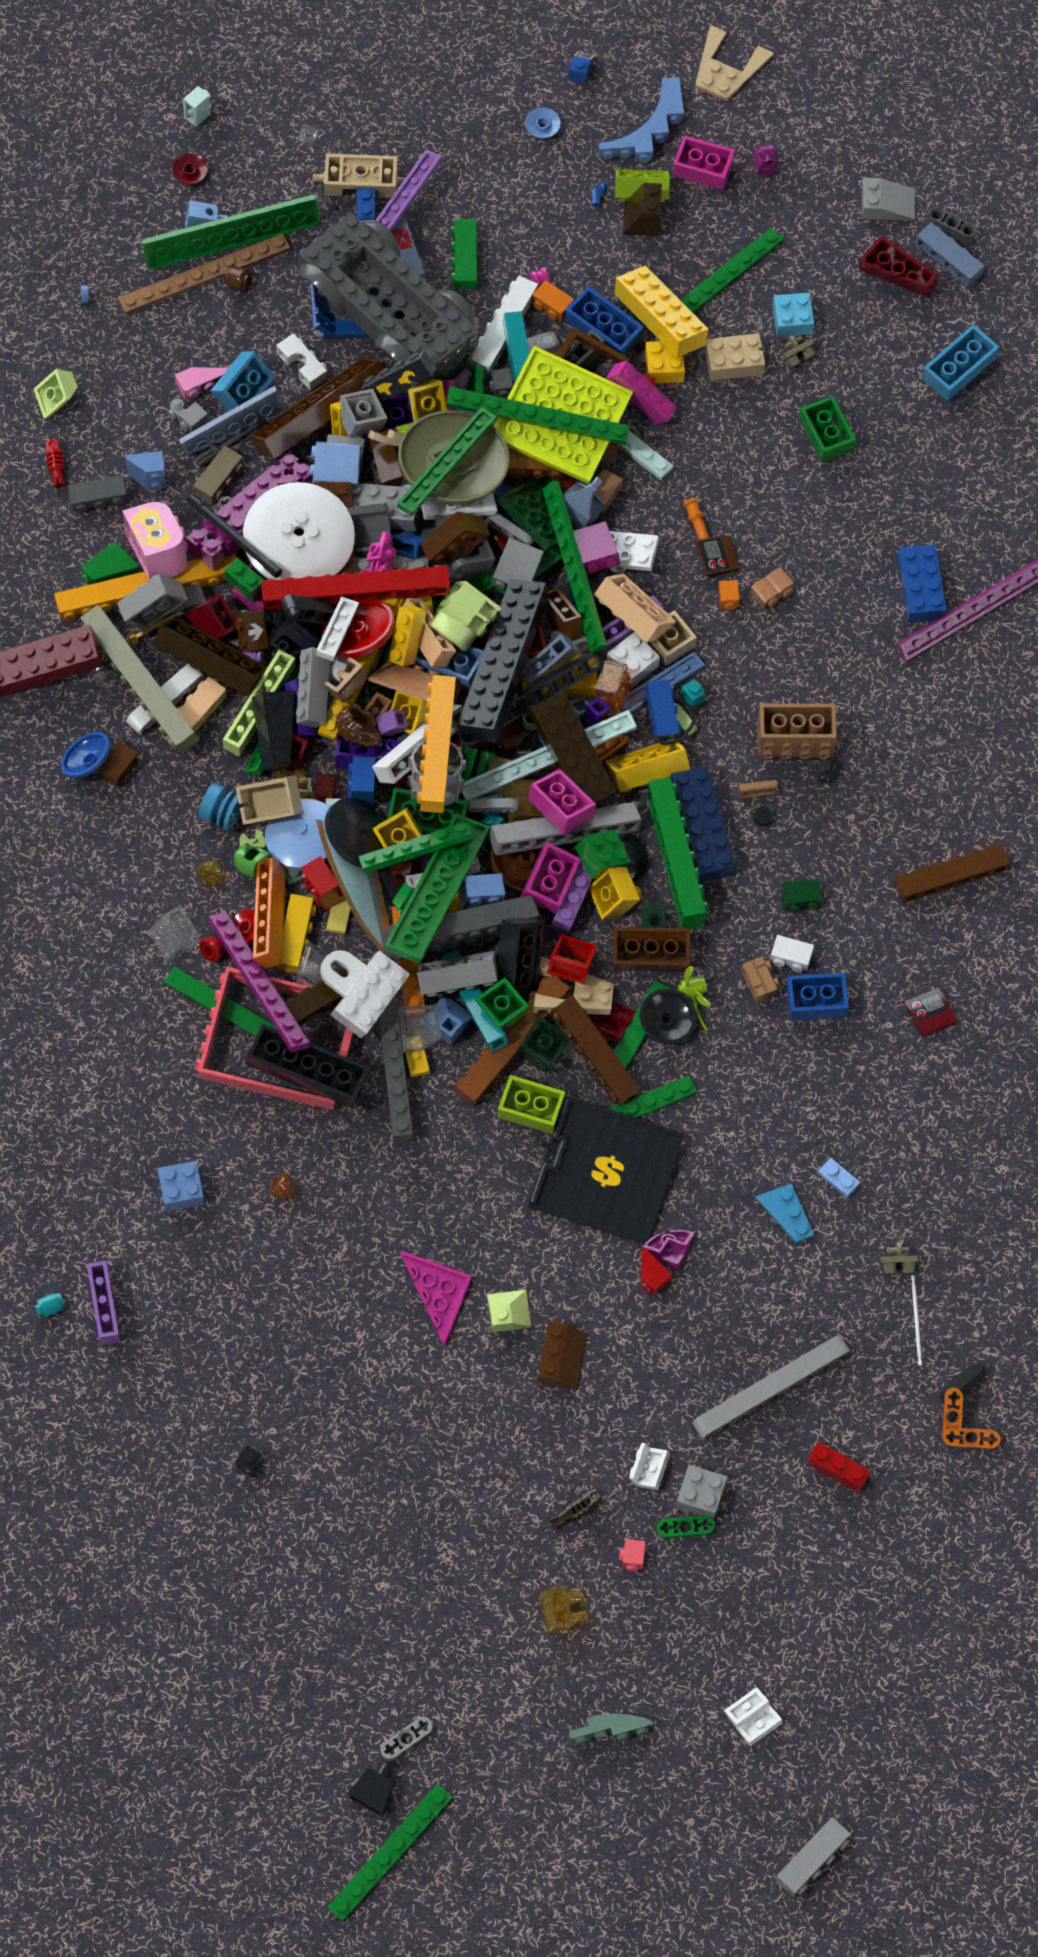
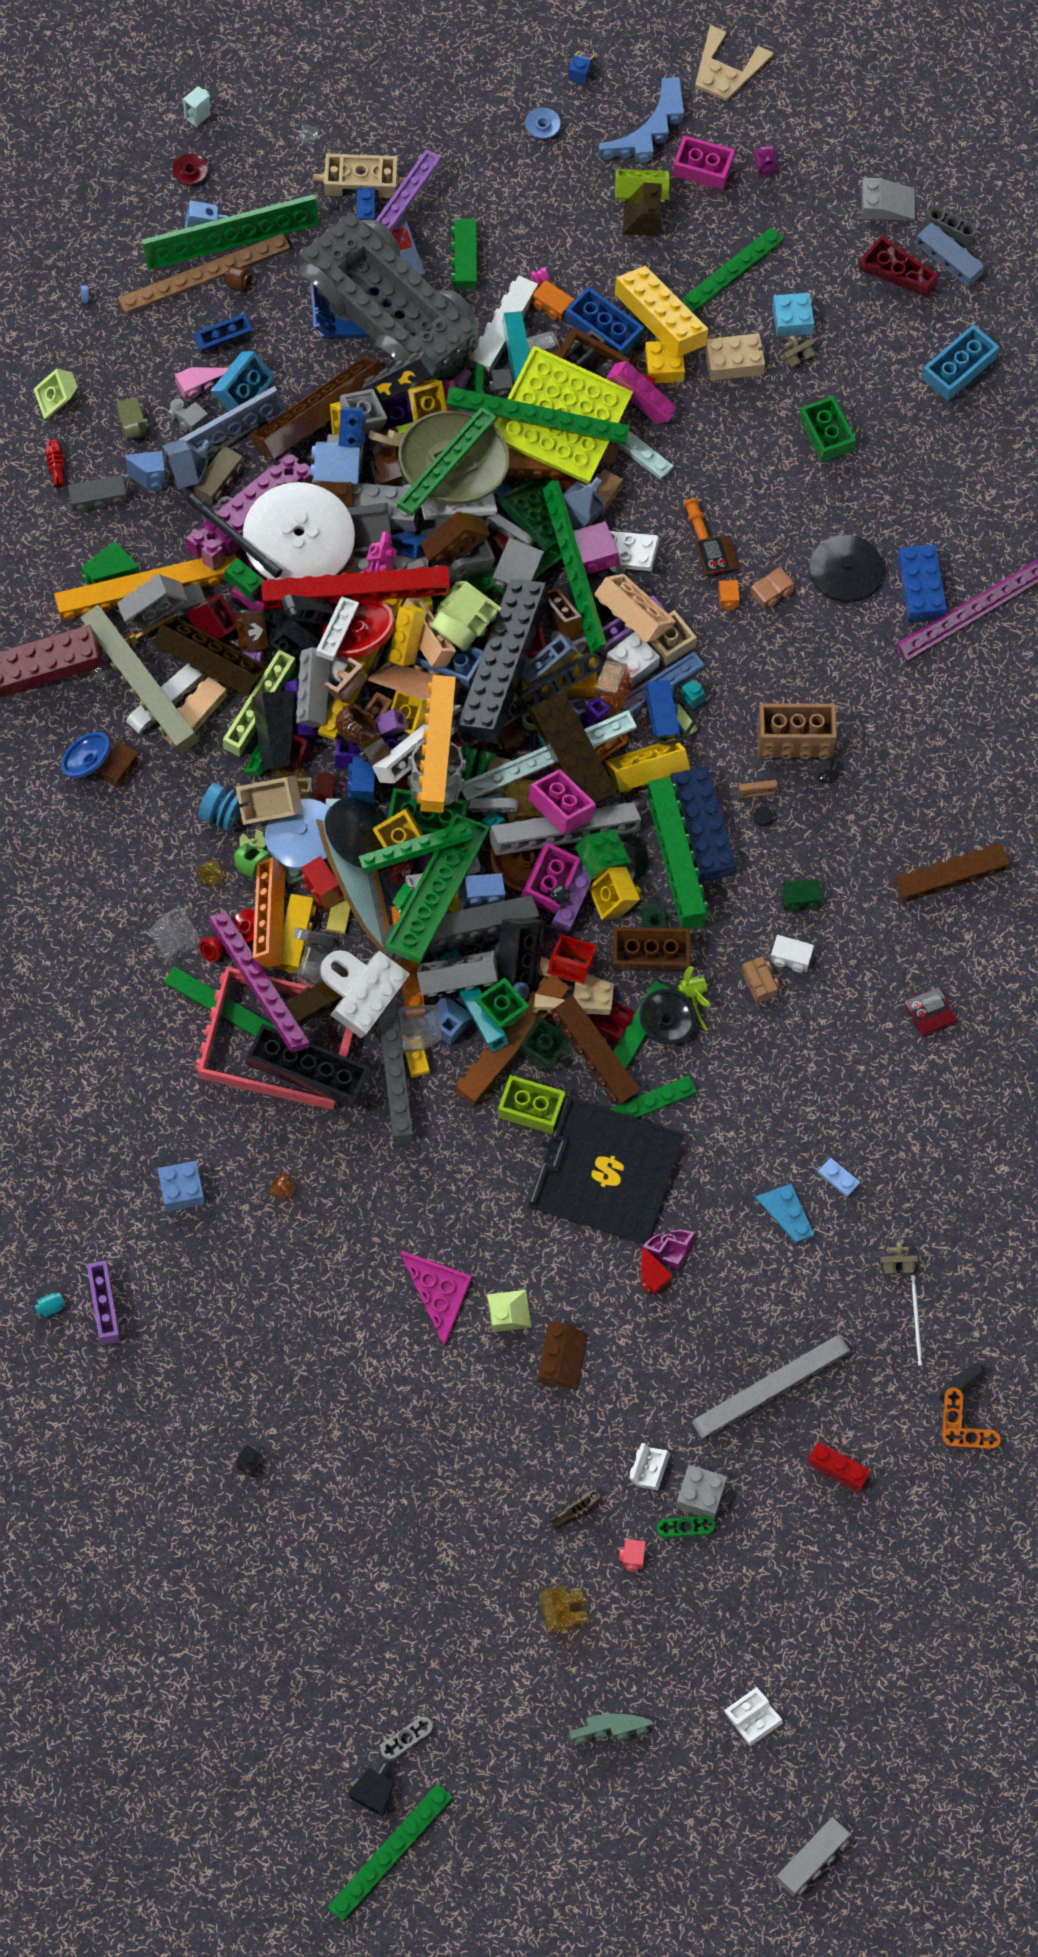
(131, 418): none -> olive hinge
(156, 539): bright pink brick -> none
(186, 462): none -> sand blue piece
(222, 333): none -> blue brick
(293, 350): white arch -> none
(313, 936): none -> light grey beam
(351, 427): none -> blue brick
(373, 750): none -> dark brown brick
(522, 989): none -> medium blue tile
(560, 894): none -> black piece
(597, 193): blue arm -> none
(817, 996): blue brick -> none
(846, 568): none -> black dish

